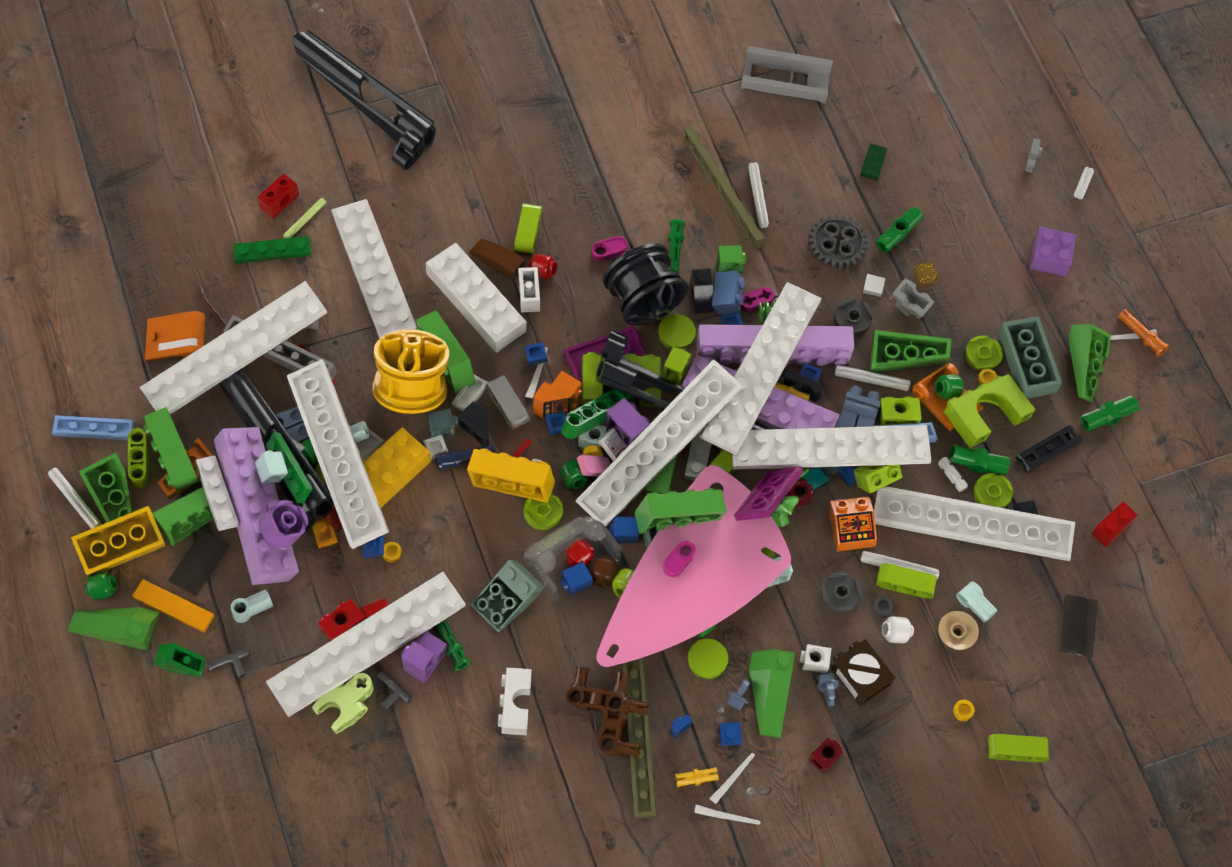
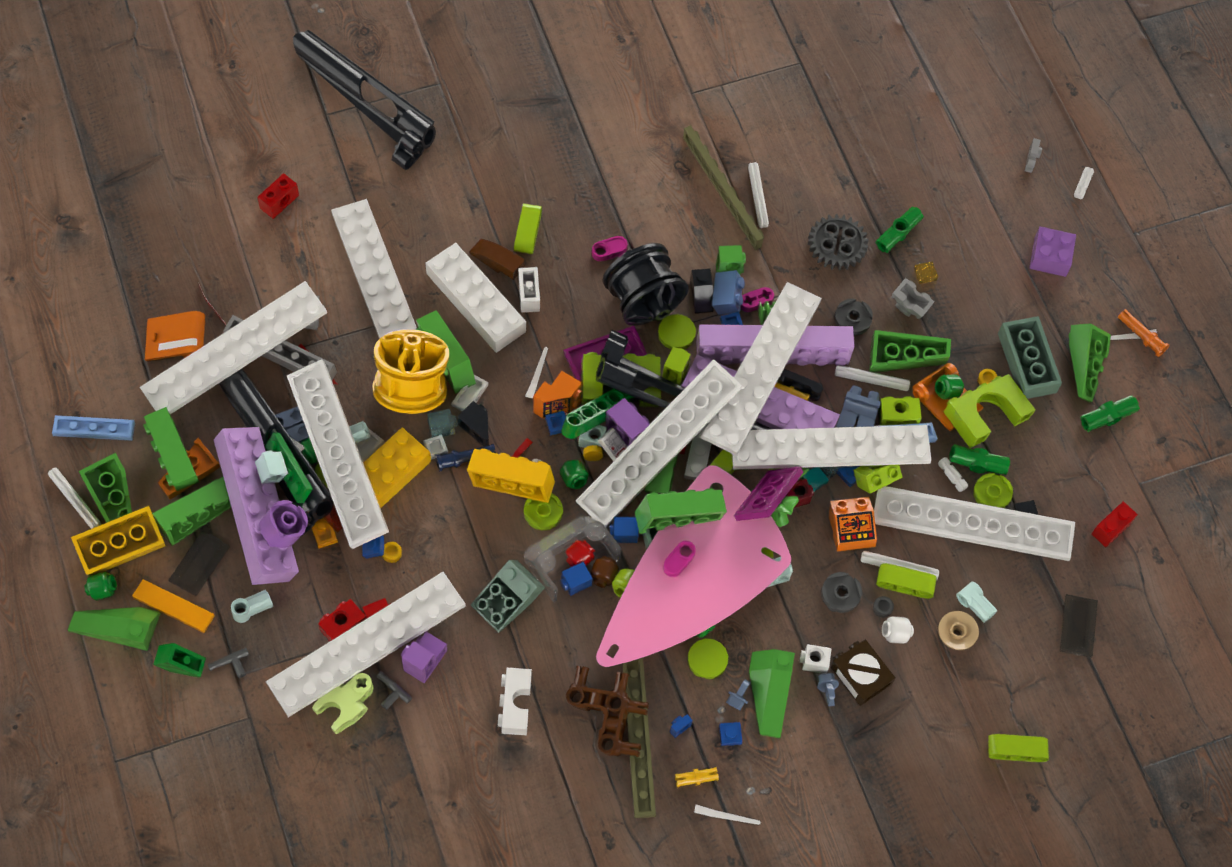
(138, 466): lime beam -> none
(216, 493): white plate -> none
(272, 249): green plate -> none
(305, 218): yellowish green bar -> none
(454, 648): green pin -> none
(507, 402): light grey beam -> none
(536, 354): blue plate -> none
(546, 265): red head -> none
(593, 465): bright pink tile -> none
(676, 239): green pin -> none
(721, 791): white sticker -> none
(811, 372): blue plate -> none
(816, 69): light grey piece -> none
(821, 762): dark red brick -> none
(873, 162): dark green tile -> none
(874, 285): white tile -> none
(963, 710): yellow tile -> none
(983, 353): lime tile -> none
(1048, 448): black plate -> none

